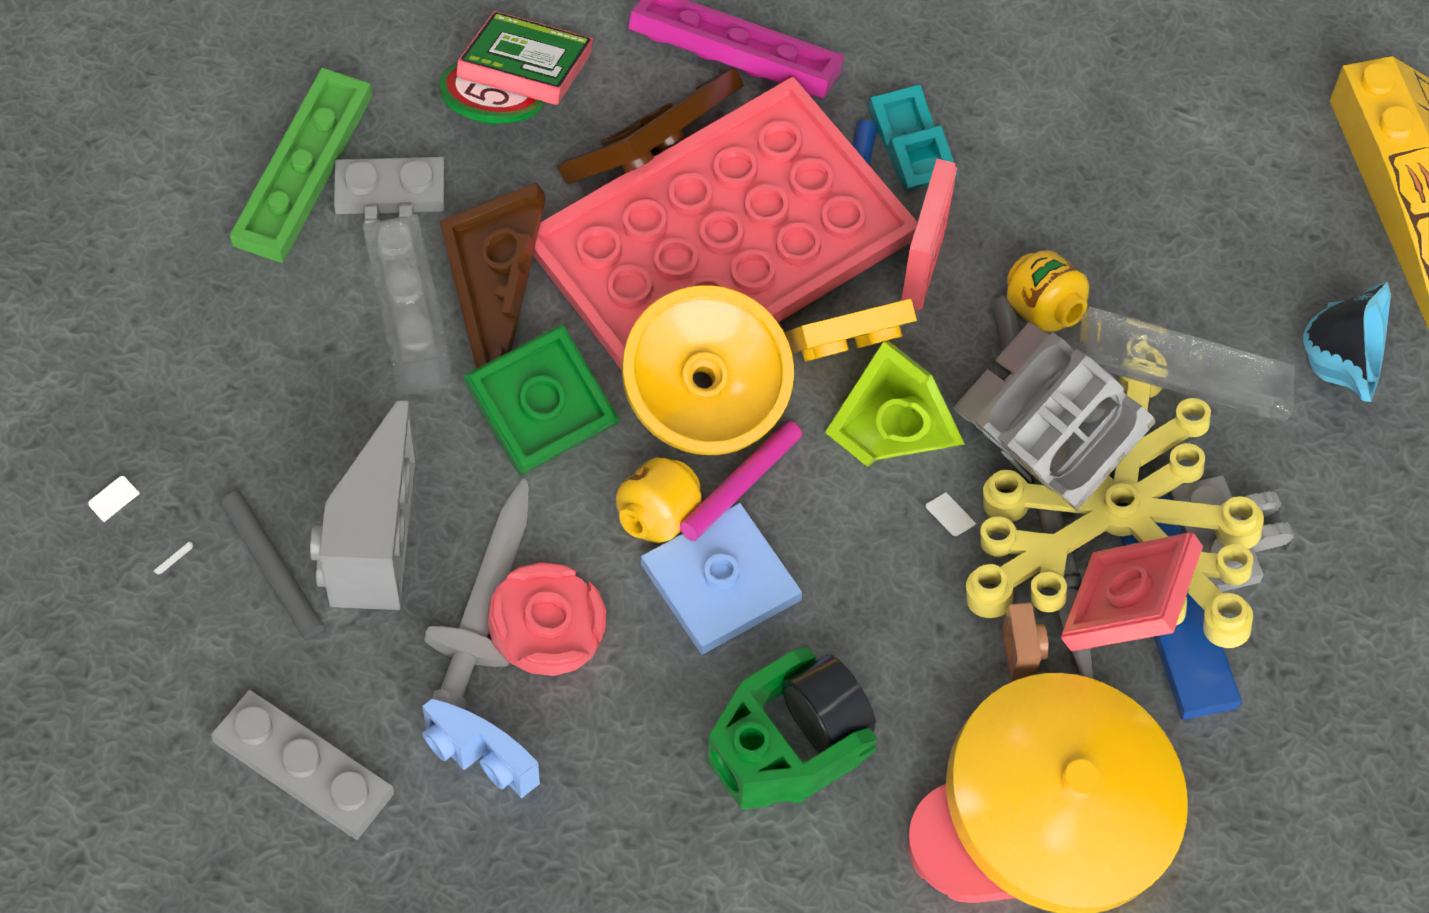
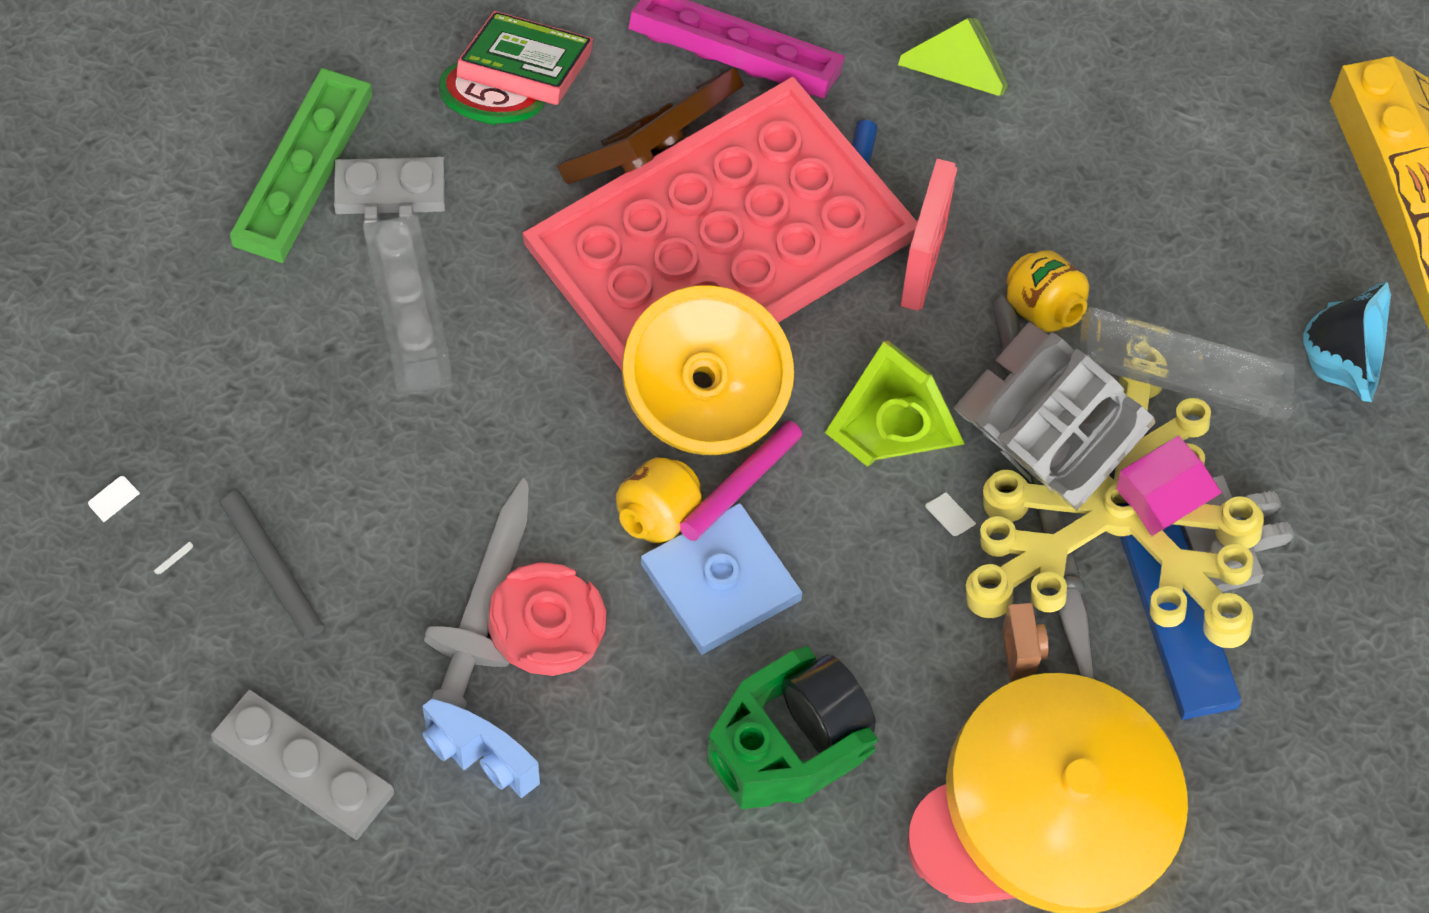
(368, 521): light grey slope -> none
(491, 264): reddish brown wing -> none
(540, 400): green plate -> none
(866, 326): yellow plate -> none
(909, 135): teal slope -> none
(959, 56): none -> lime slope
(1132, 592): coral tile -> none
(1166, 485): none -> dark pink piece

